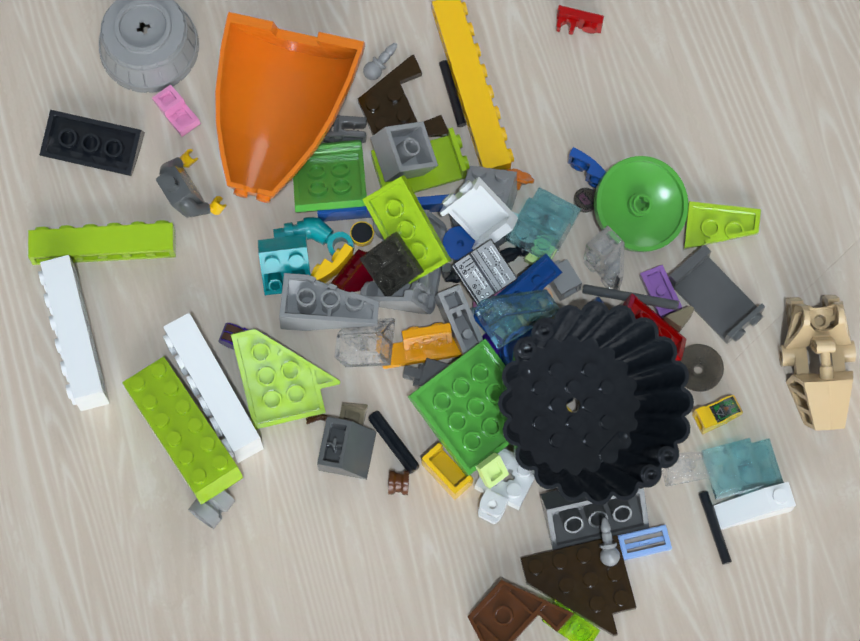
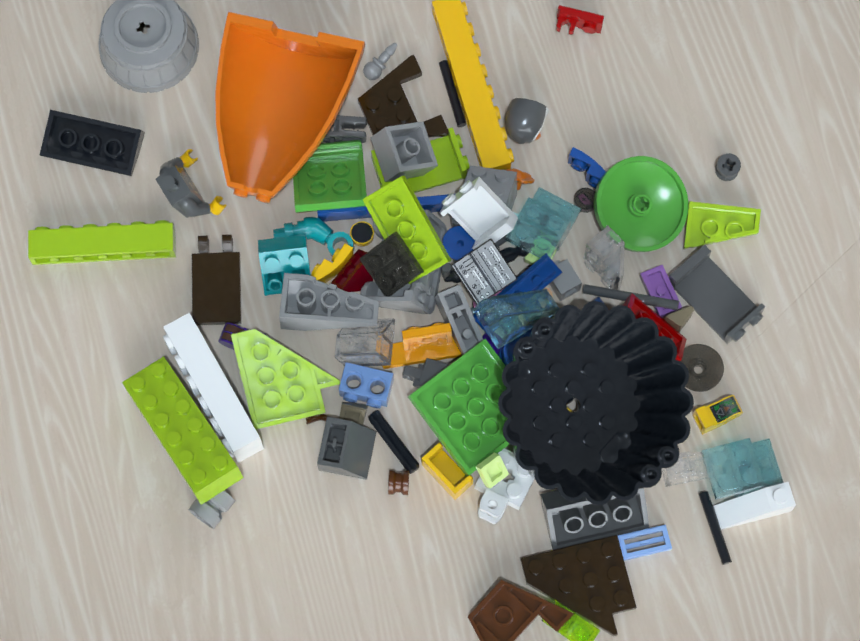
(73, 332): white brick -> none
(176, 110): bright pink slope -> none
(216, 284): none -> dark brown tile
(368, 378): none -> medium blue brick
(525, 119): none -> dark grey piece
(609, 554): light grey bar -> none
(727, 173): none -> dark grey wheel
(824, 396): tan piece -> none

